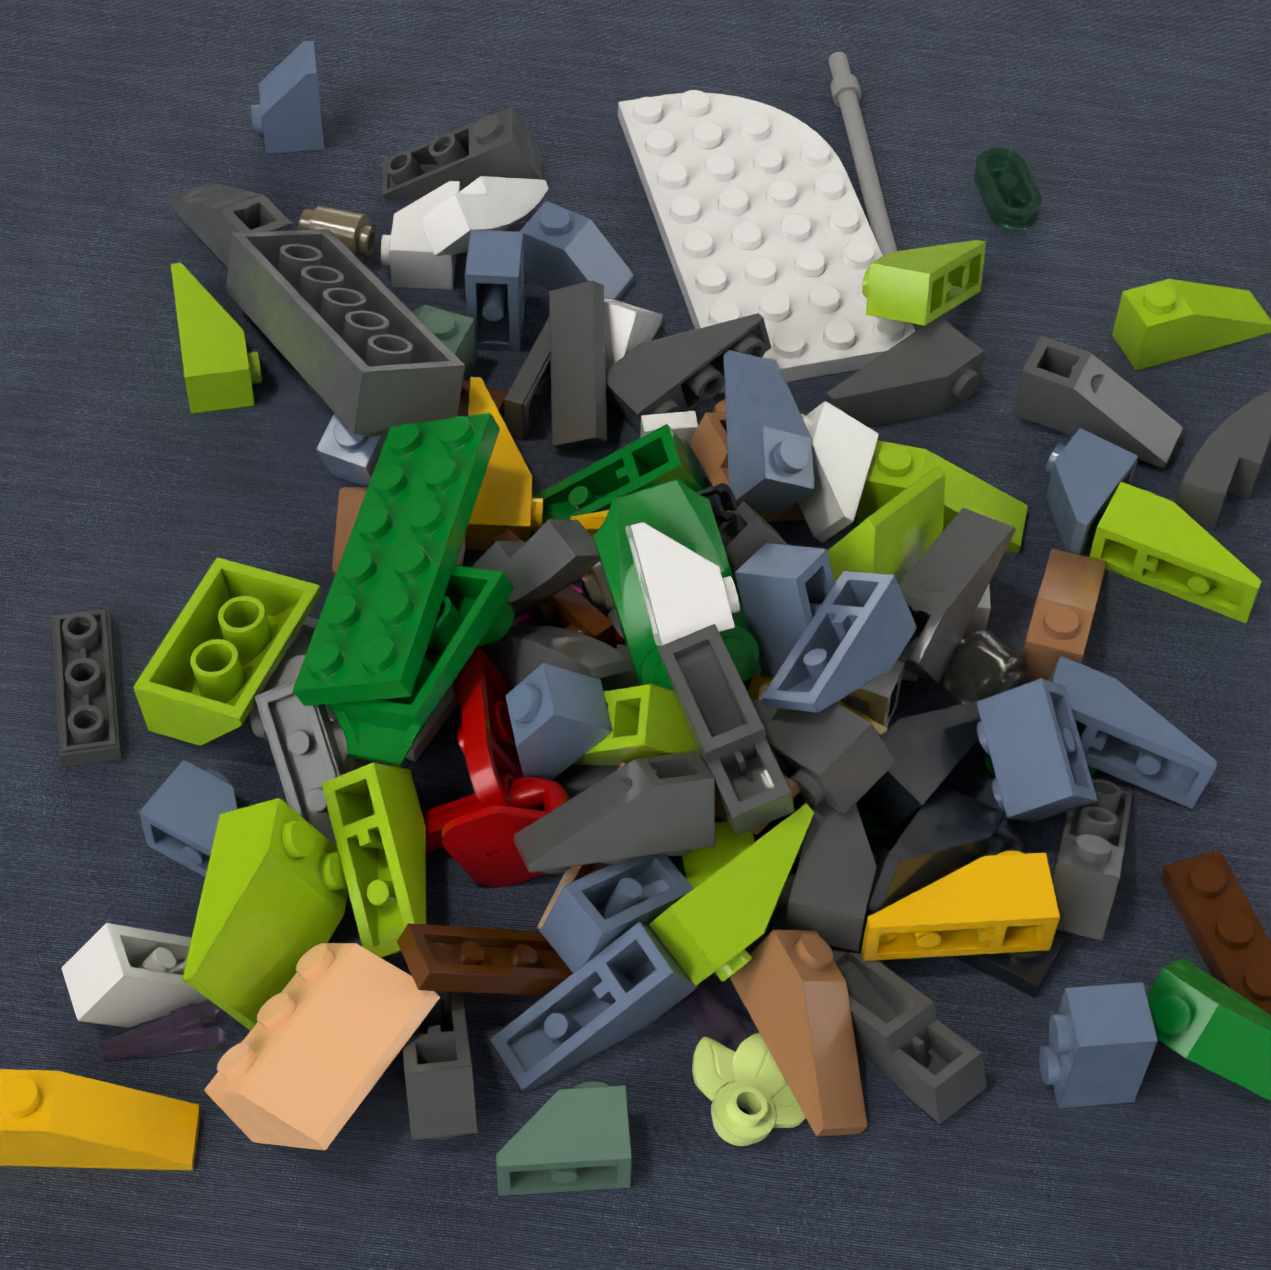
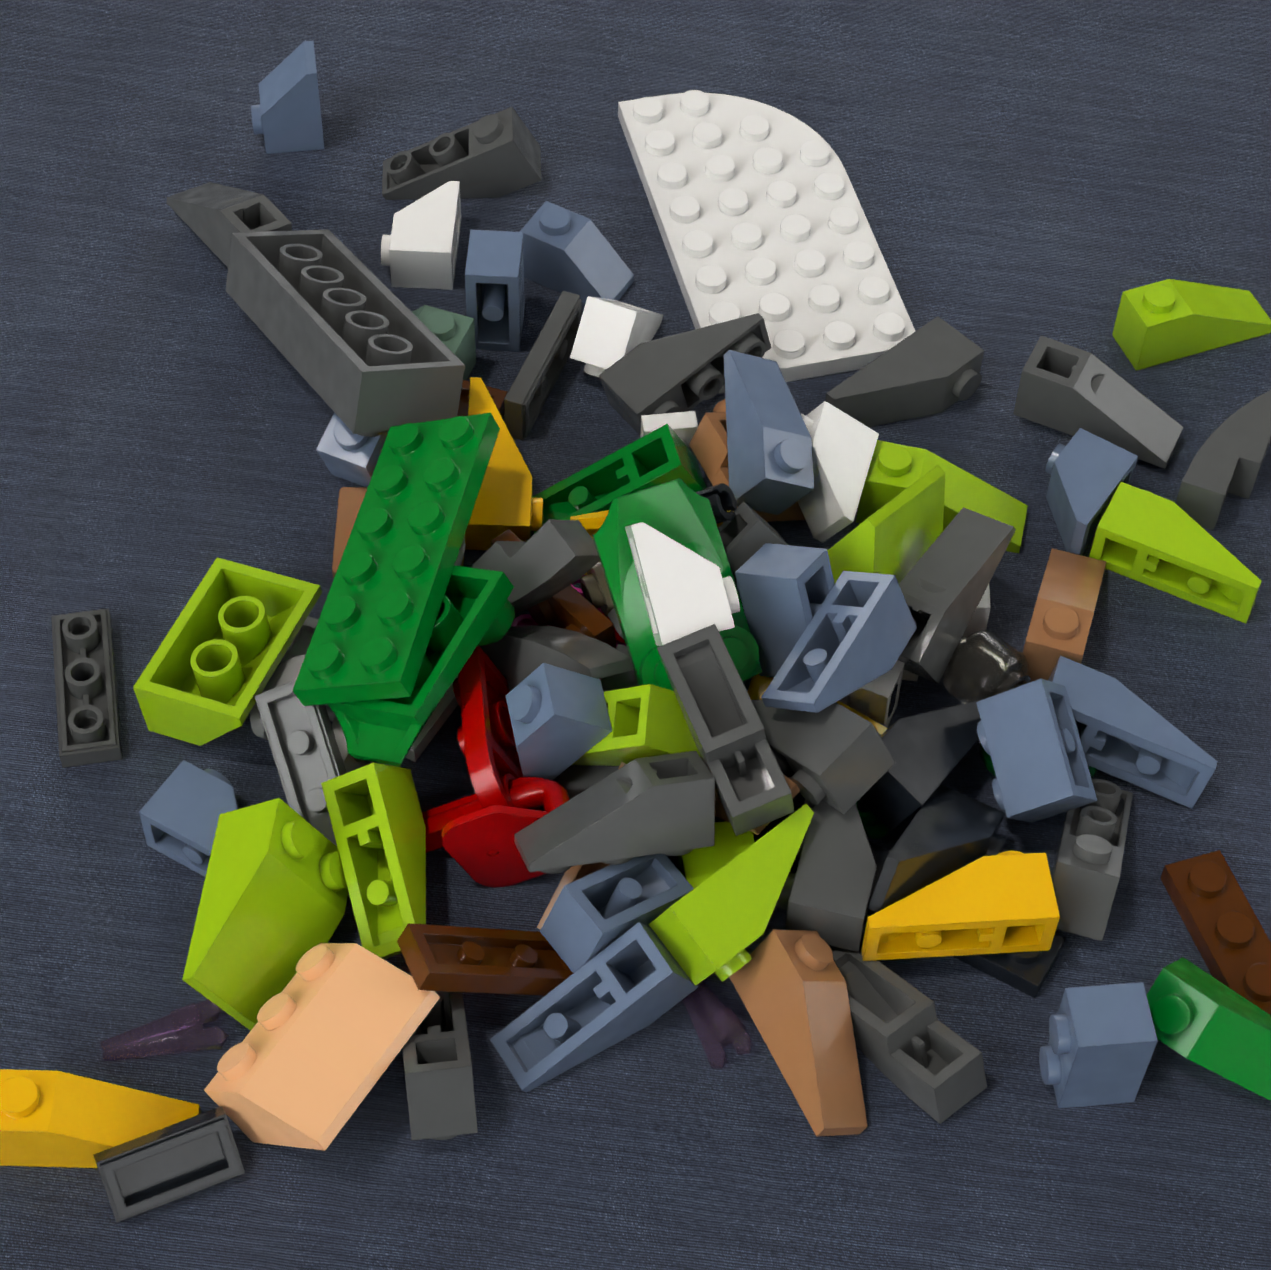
(129, 976): white slope -> none
(169, 1163): none -> black tile
(212, 349): lime slope -> none
(349, 227): dark tan brick -> none
(482, 205): white slope -> none
(570, 1144): sand green slope -> none
(578, 365): dark grey tile -> none
(746, 1081): yellowish green plate -> none
(846, 96): light grey bar -> none
(923, 281): lime slope -> none
(1007, 188): clear green plate -> none

